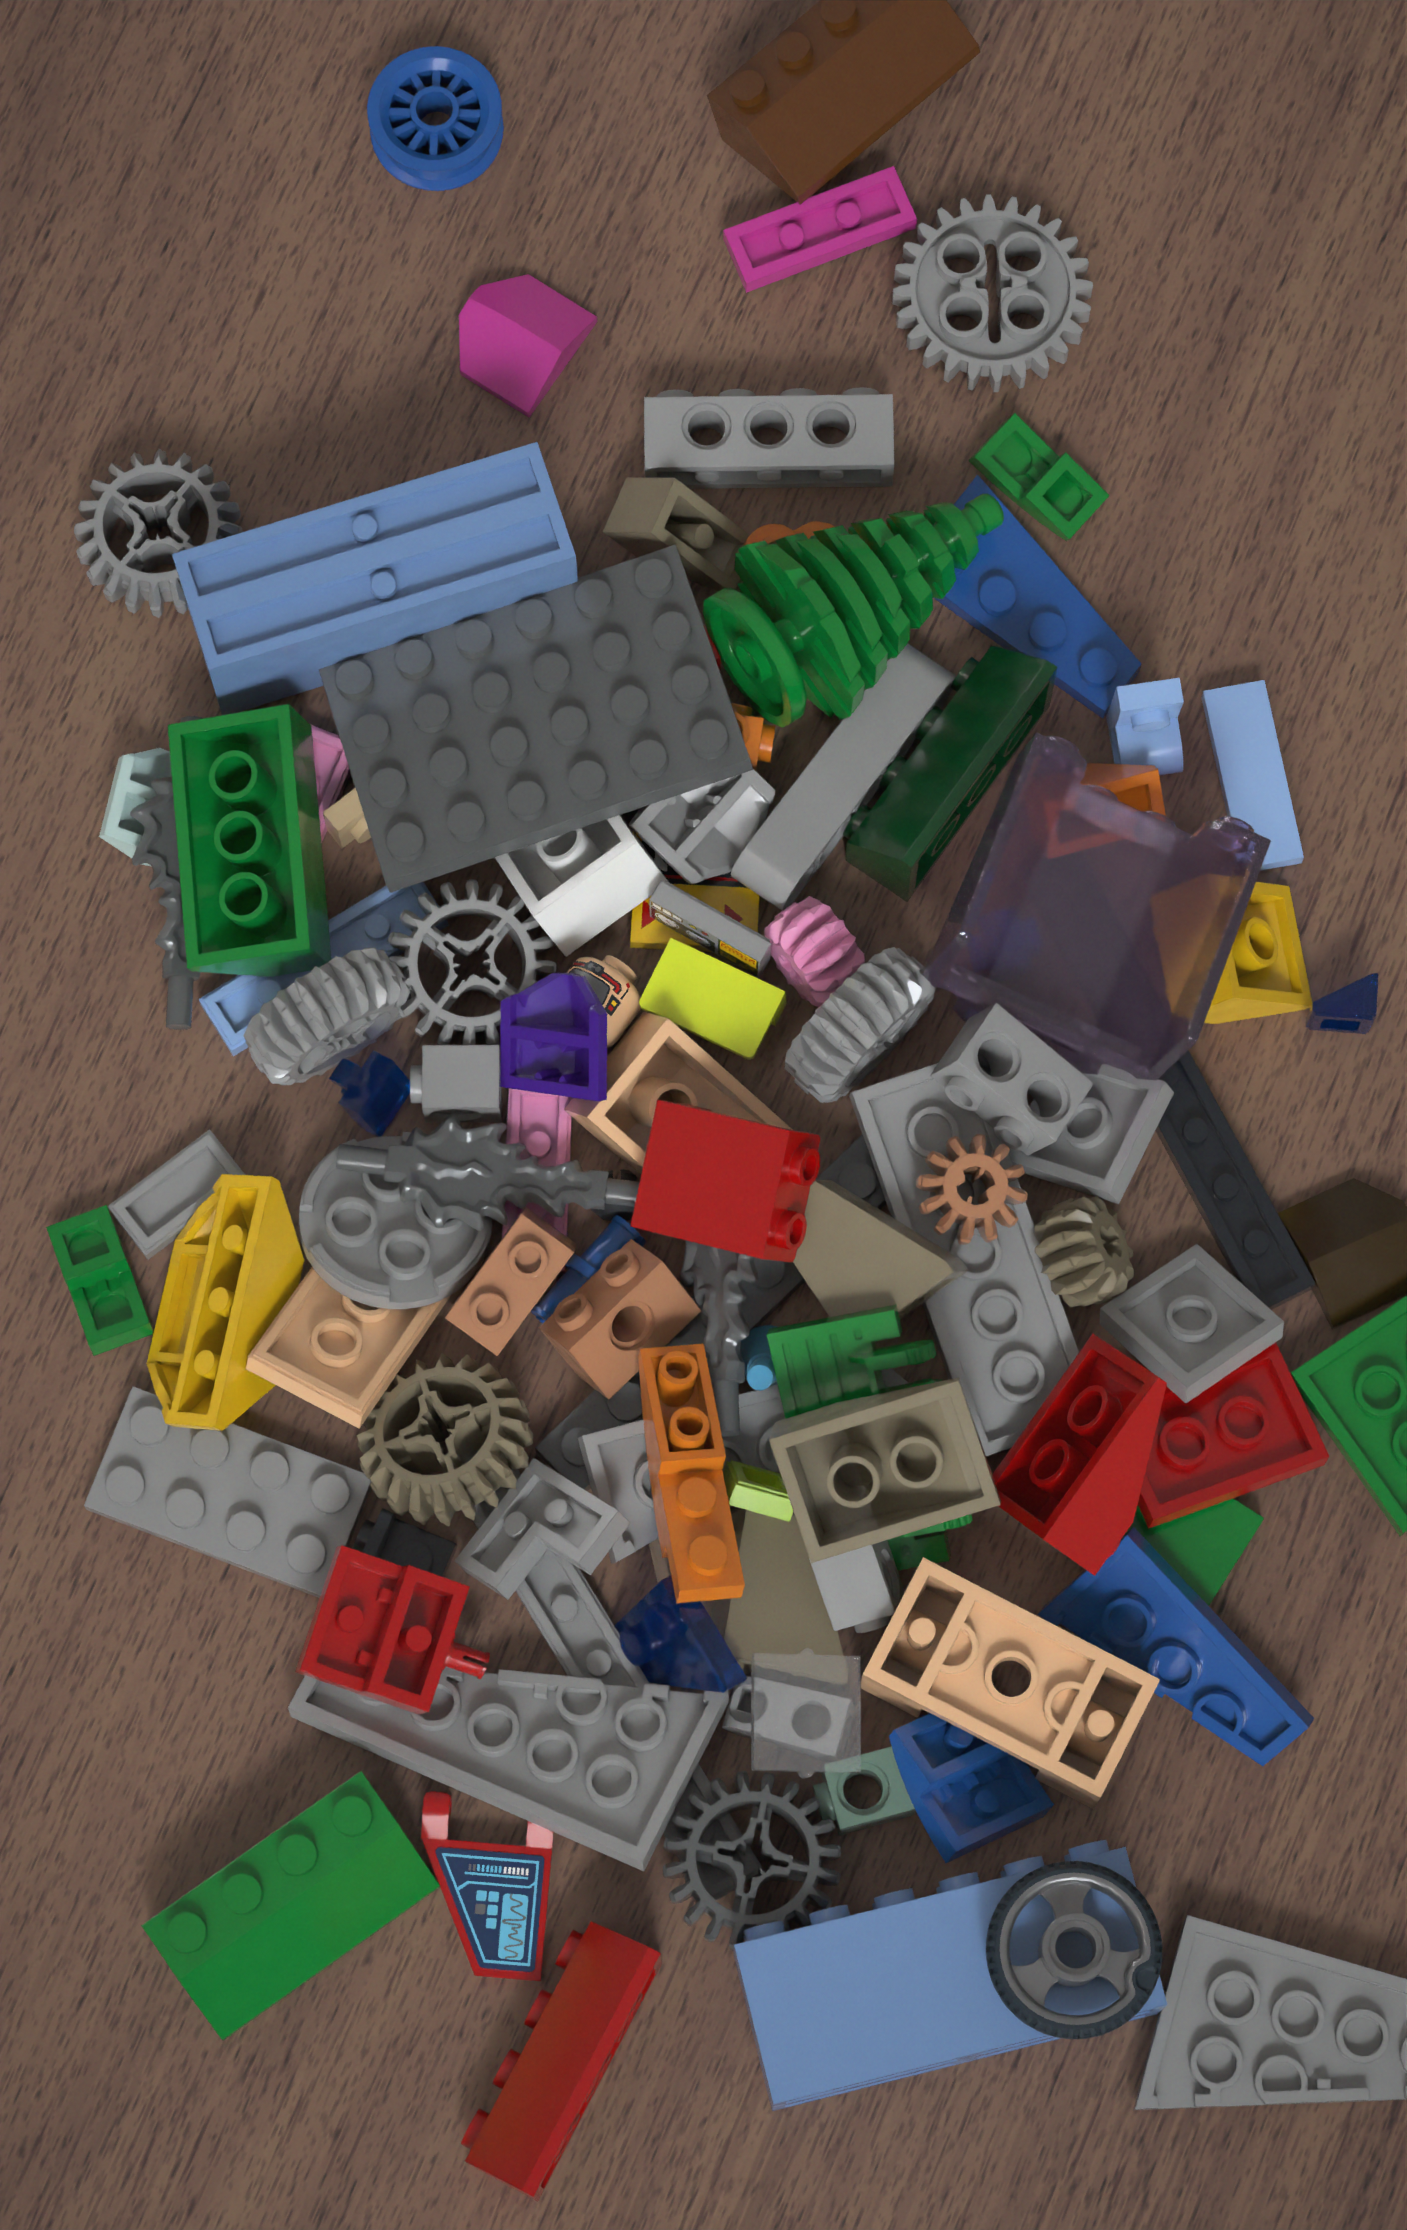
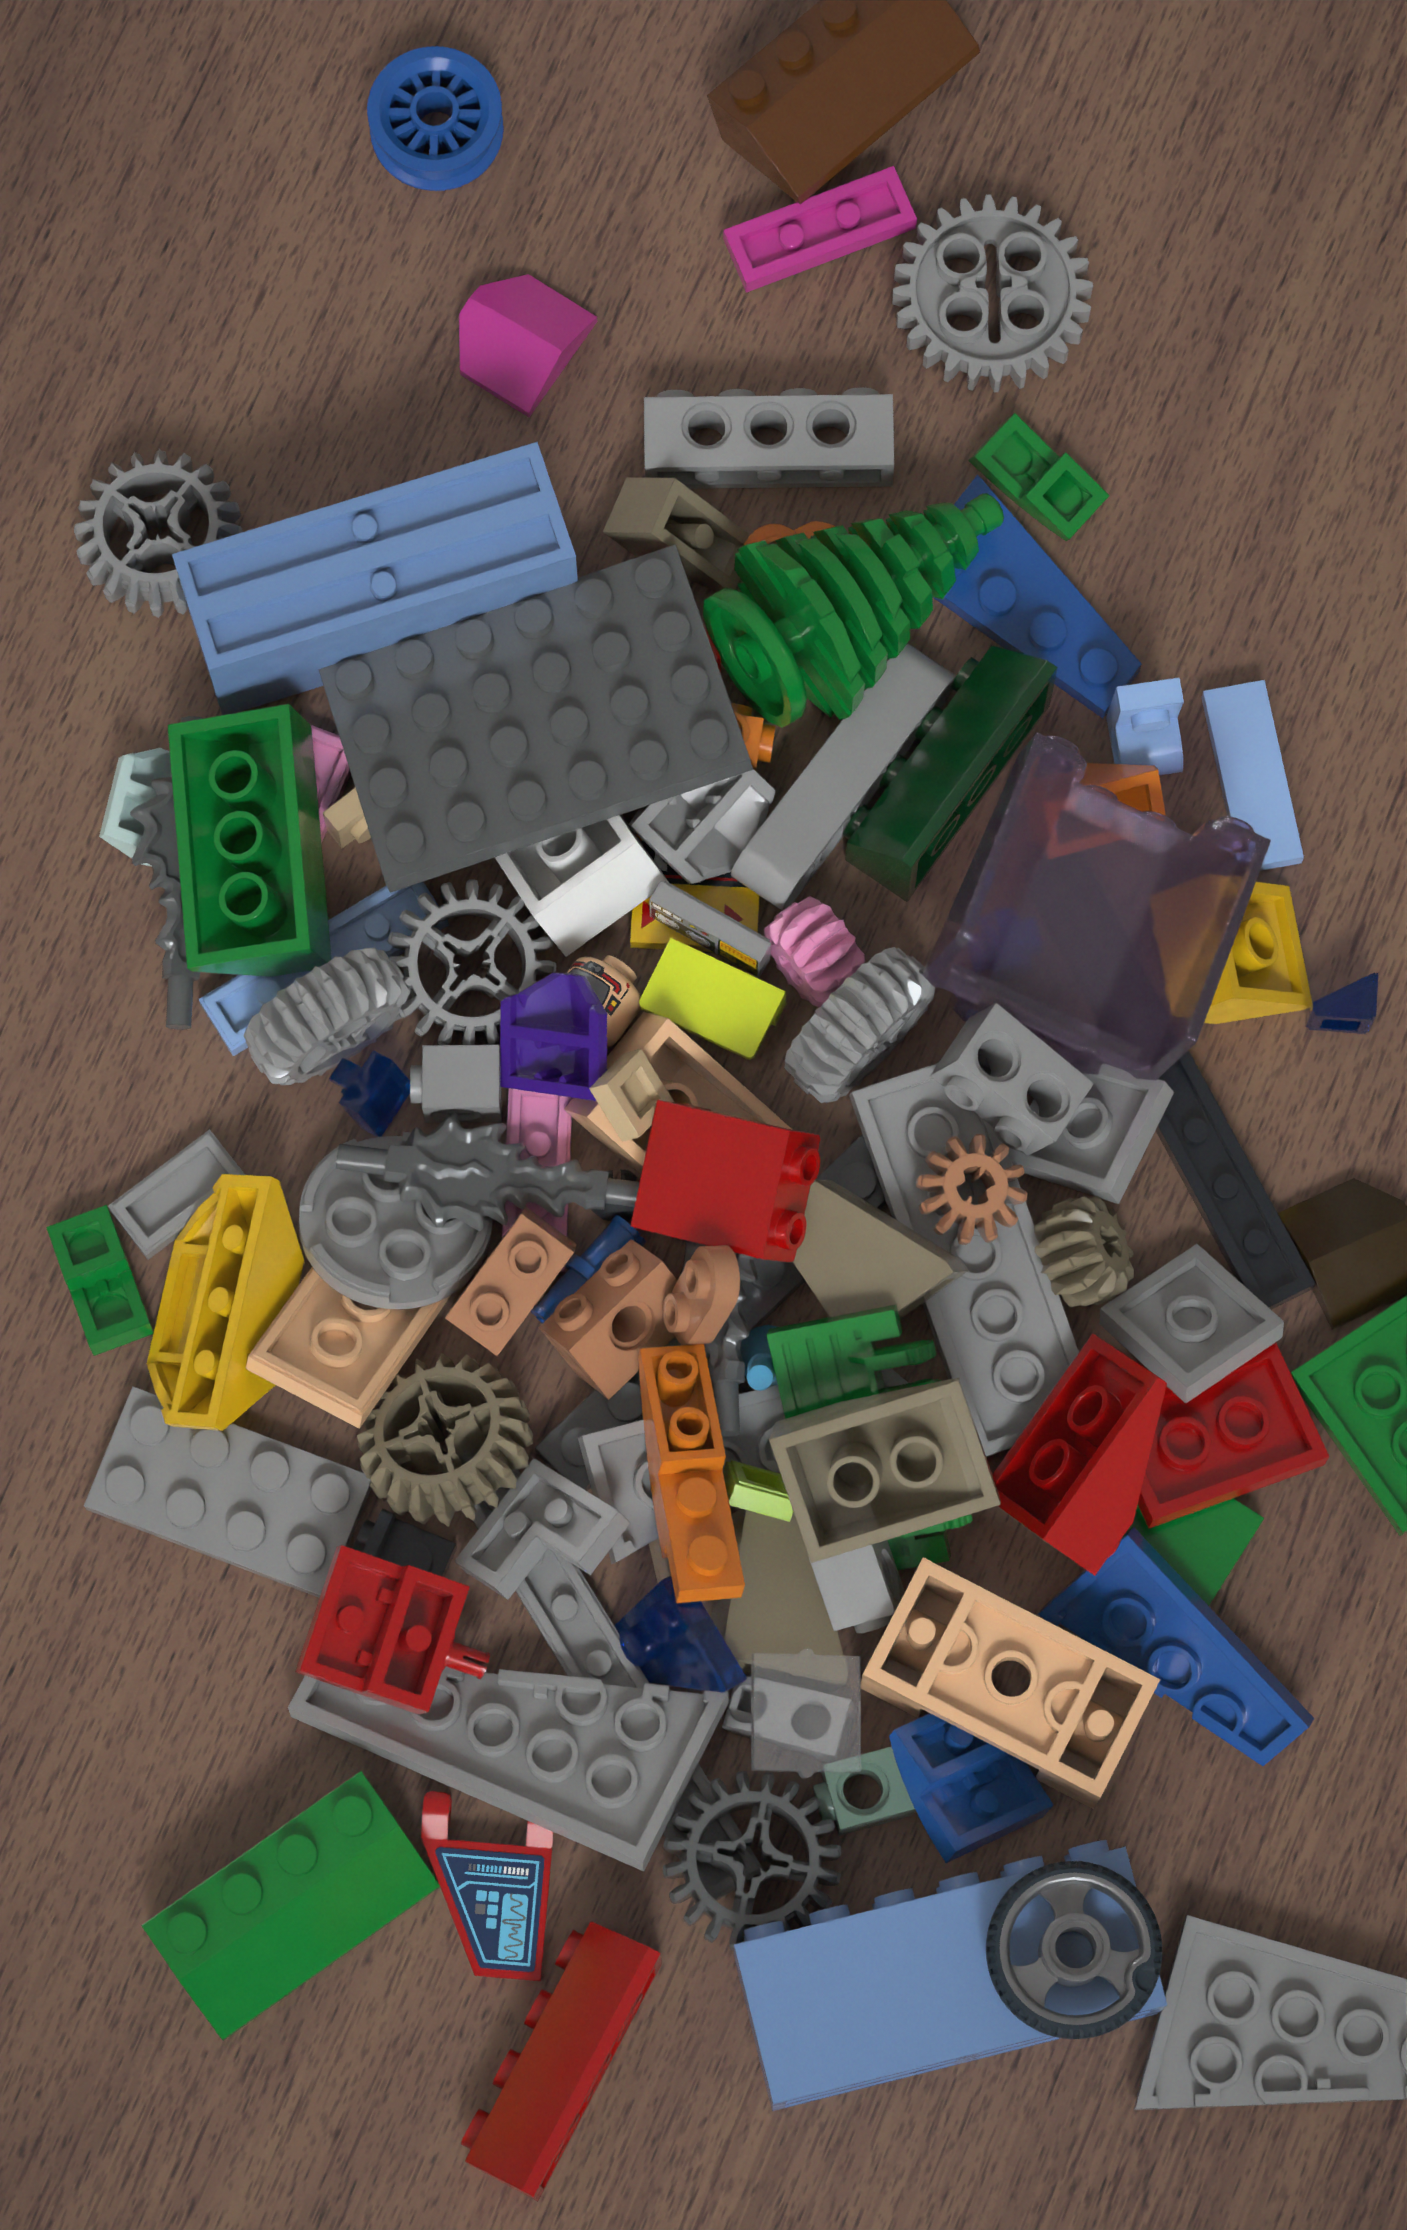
(630, 1094): none -> tan tile
(703, 1295): none -> nougat plate

